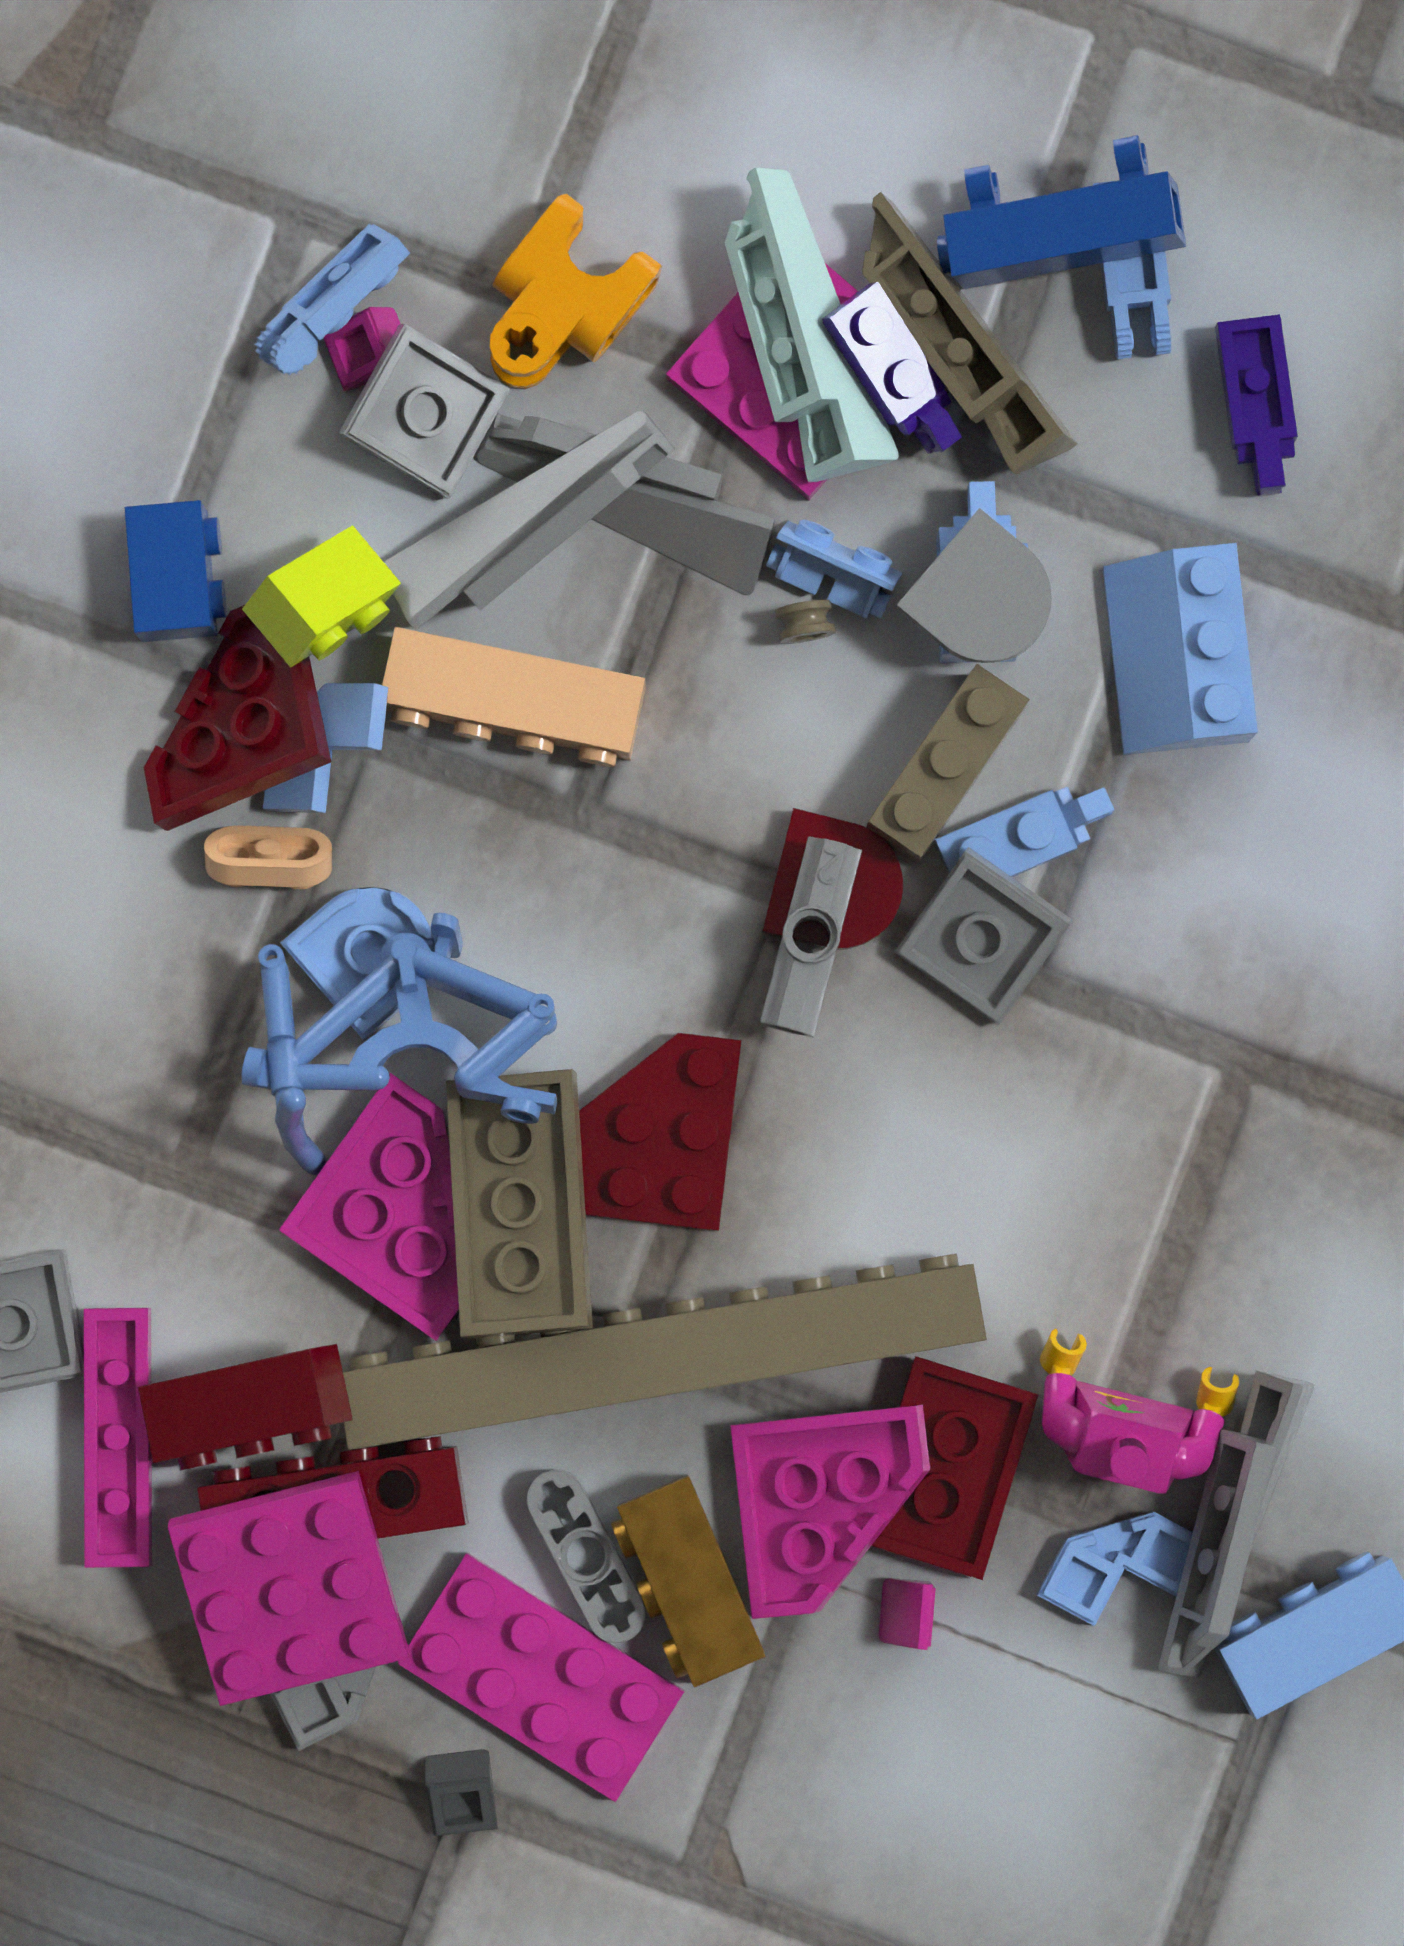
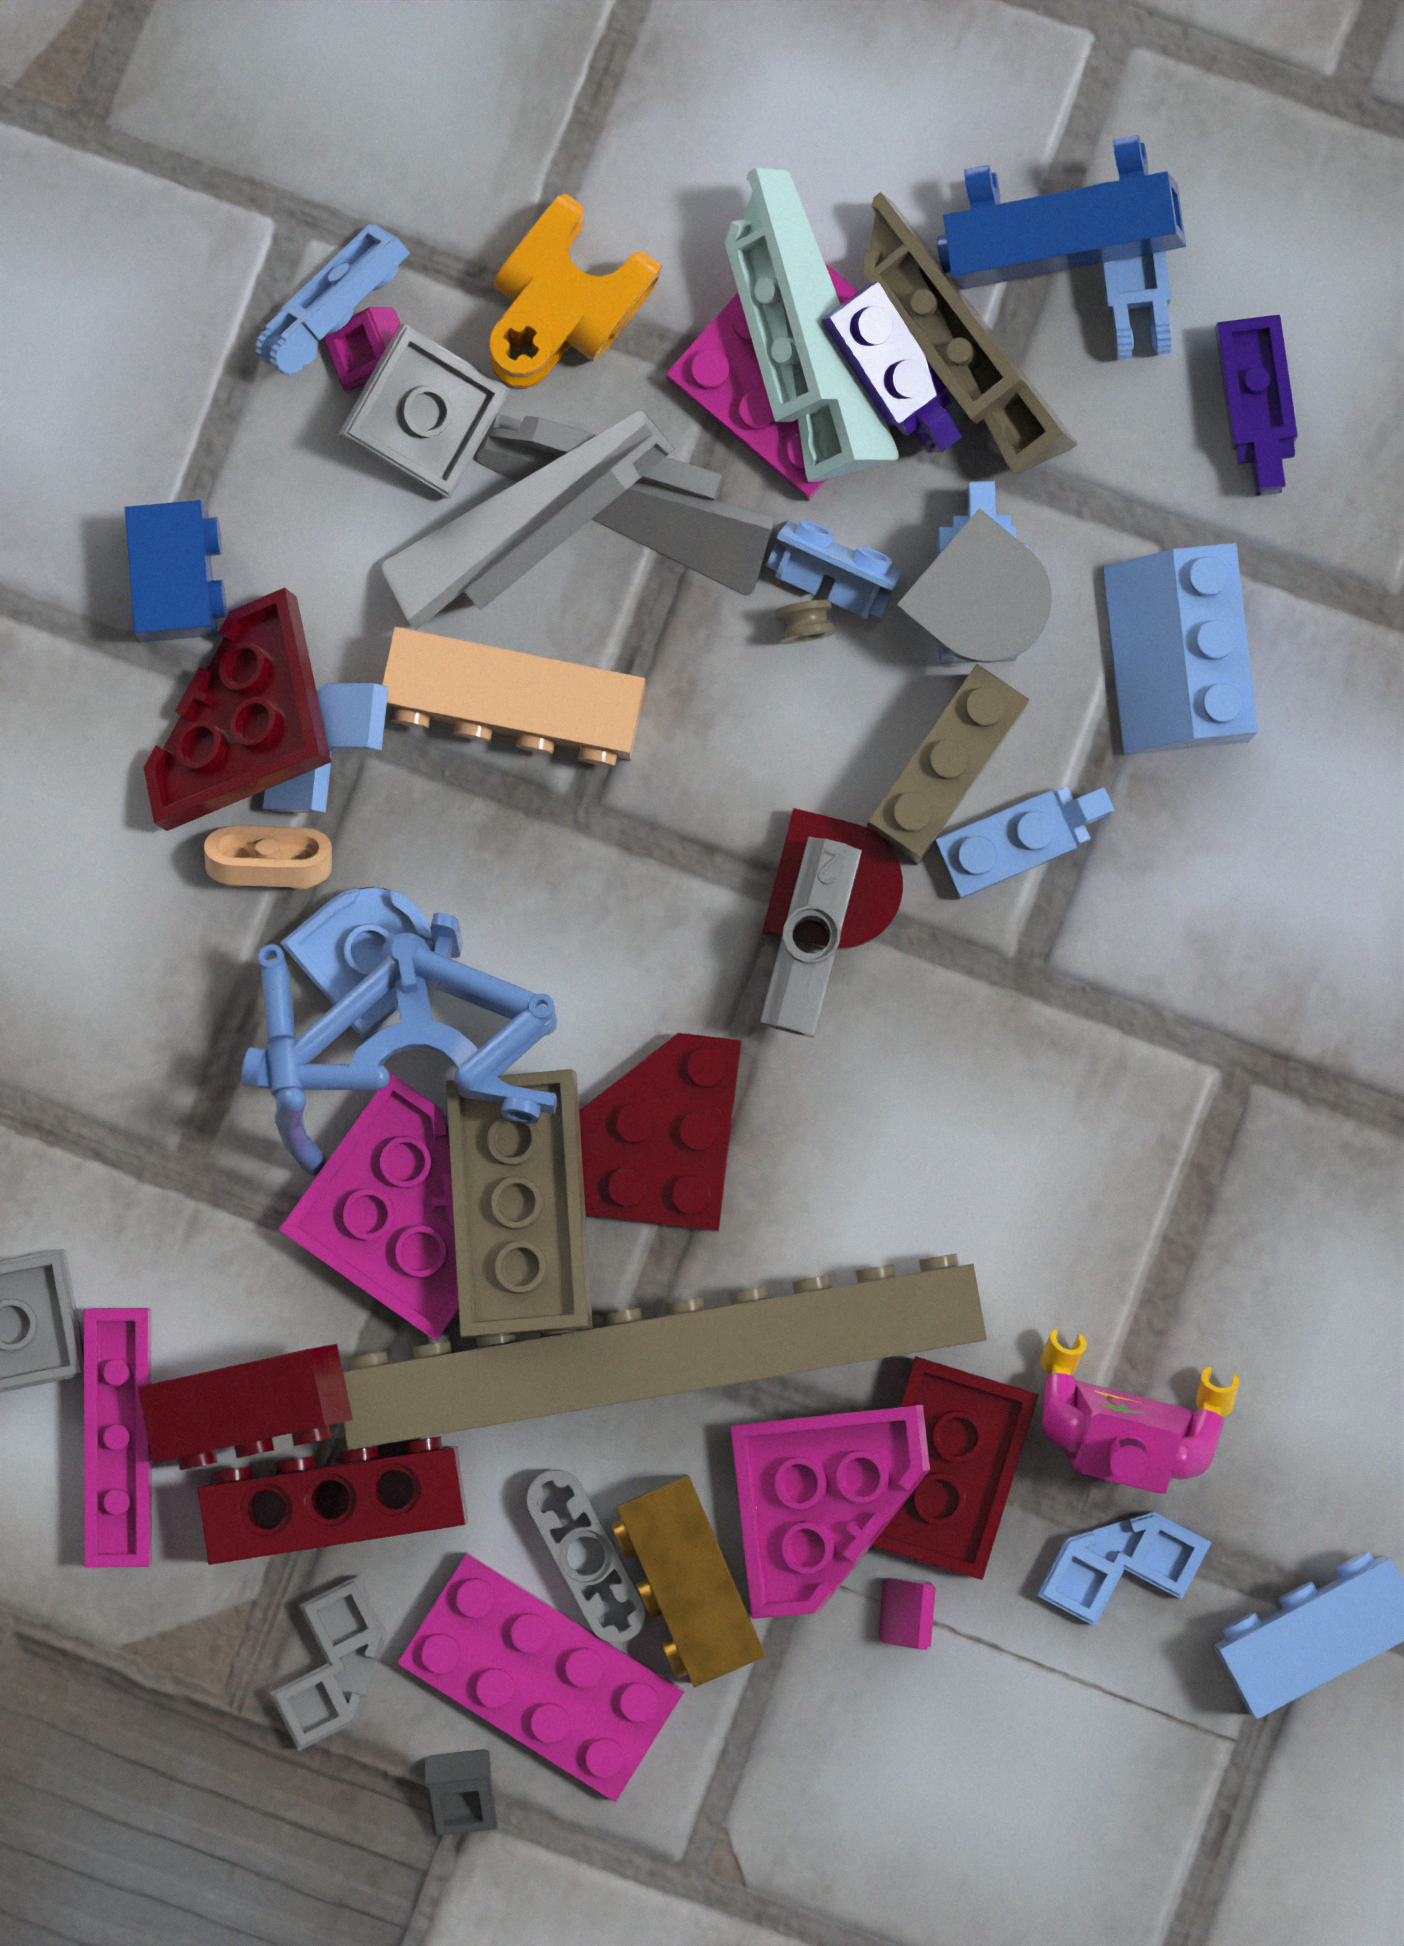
(288, 1588): dark pink plate -> none
(322, 597): neon yellow brick -> none
(983, 936): light grey tile -> none
(1229, 1519): light grey wedge -> none

